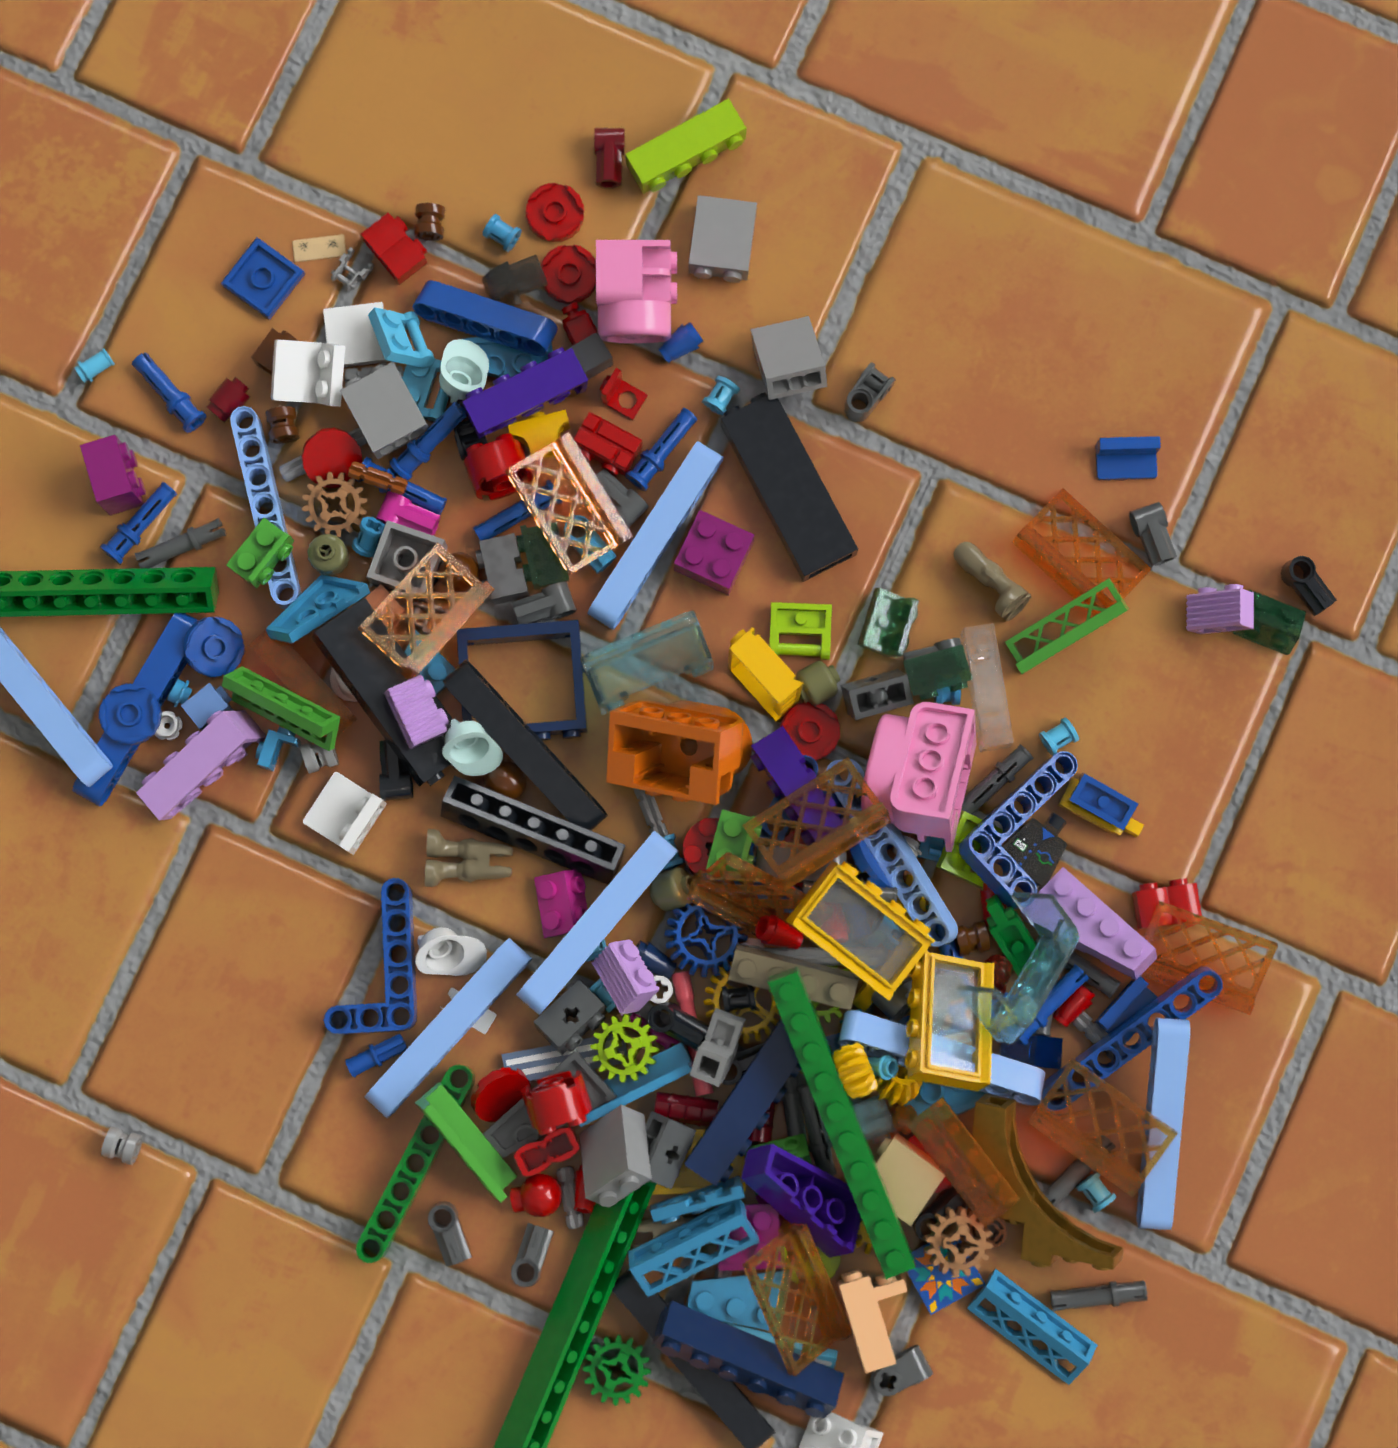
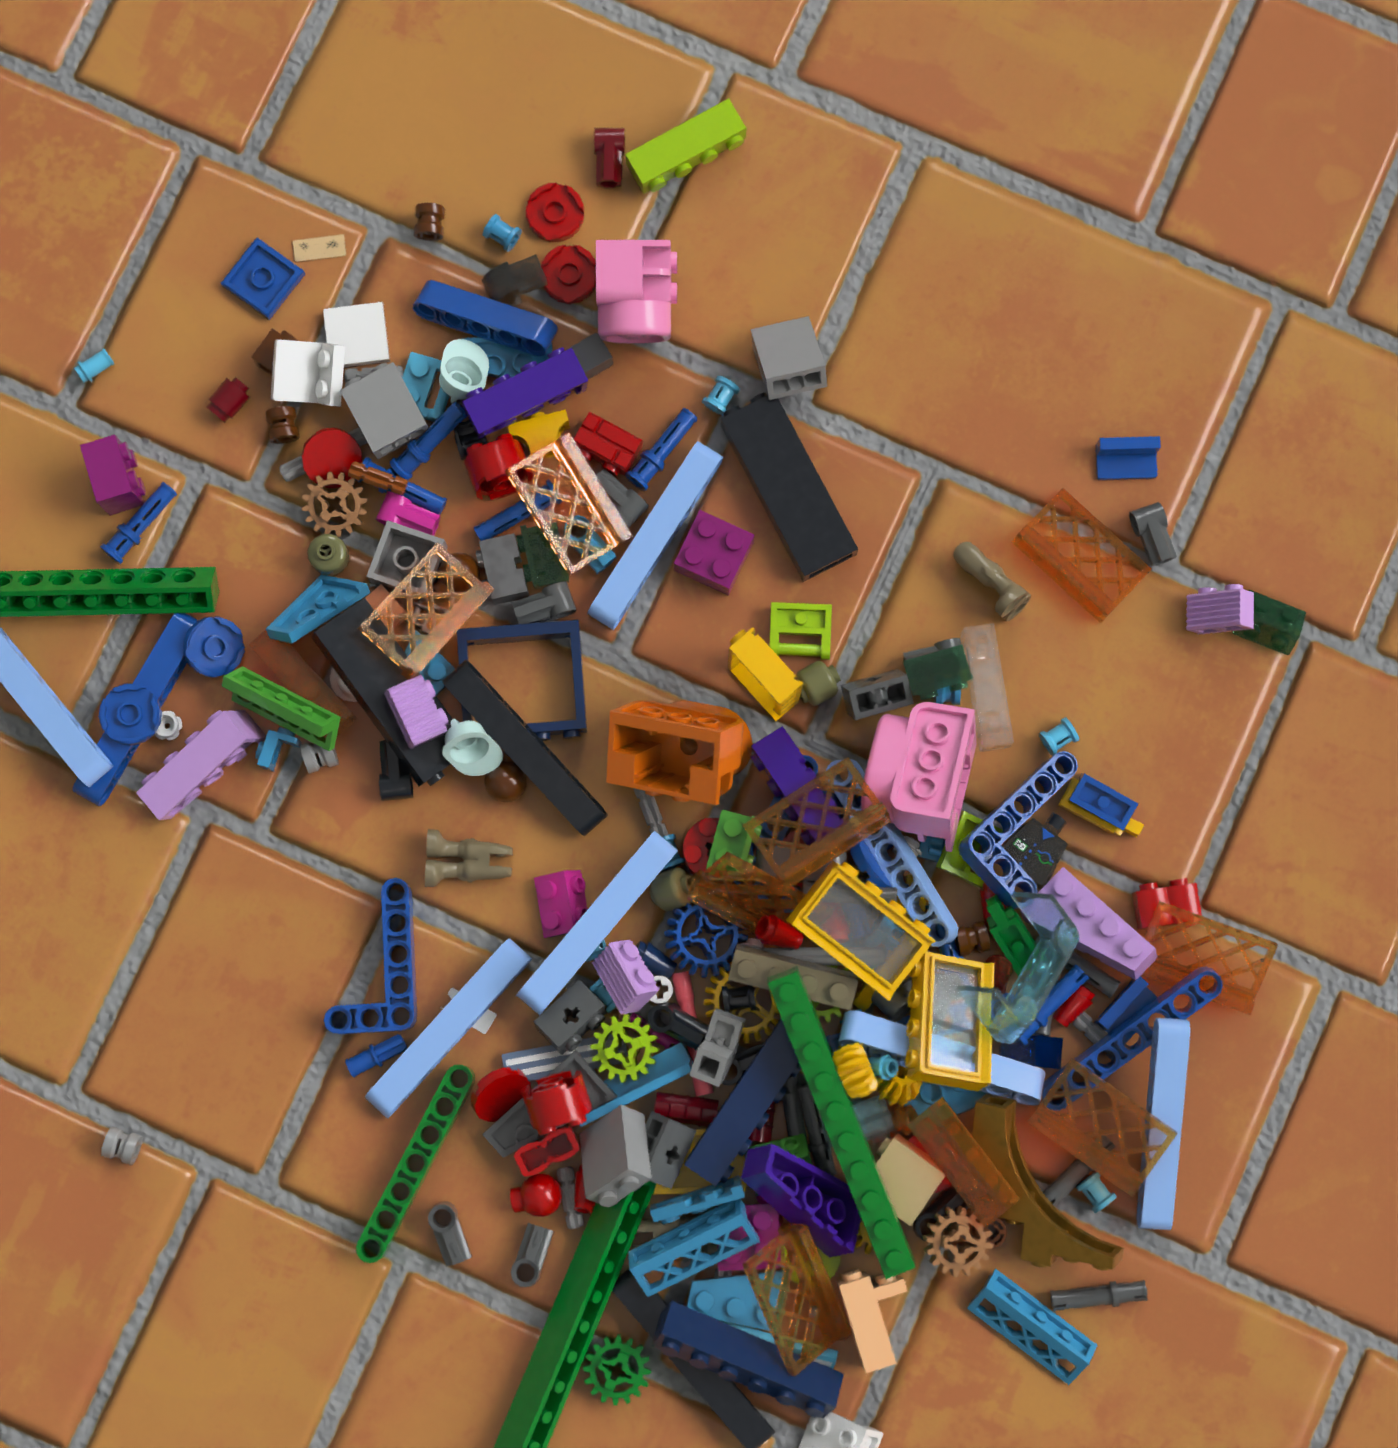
(176, 401): blue pin -> none
(179, 692): dark azure plate -> none
(180, 544): dark grey pin -> none
(206, 703): medium blue brick -> none
(261, 553): bright green bracket -> none
(264, 493): light blue beam -> none
(337, 274): light grey piece -> none
(344, 812): white bracket -> none
(368, 537): dark azure bush -> none
(393, 339): medium azure plate -> none
(394, 247): red brick -> none
(449, 954): white piece -> none
(466, 1140): bright green fence -> none
(532, 830): black brick -> none
(577, 324): red arm -> none
(614, 387): red bracket -> none
(646, 660): clear light blue windscreen -> none
(682, 342): blue cone -> none
(722, 238): light grey brick -> none
(812, 729): red tile -> none
(870, 389): dark grey piece -> none
(888, 623): clear green bracket -> none
(910, 1370): dark grey piece -> none
(941, 1289): tile -> none
(996, 779): dark grey pin -> none
(1071, 636): bright green fence -> none
(1309, 588): black piece -> none

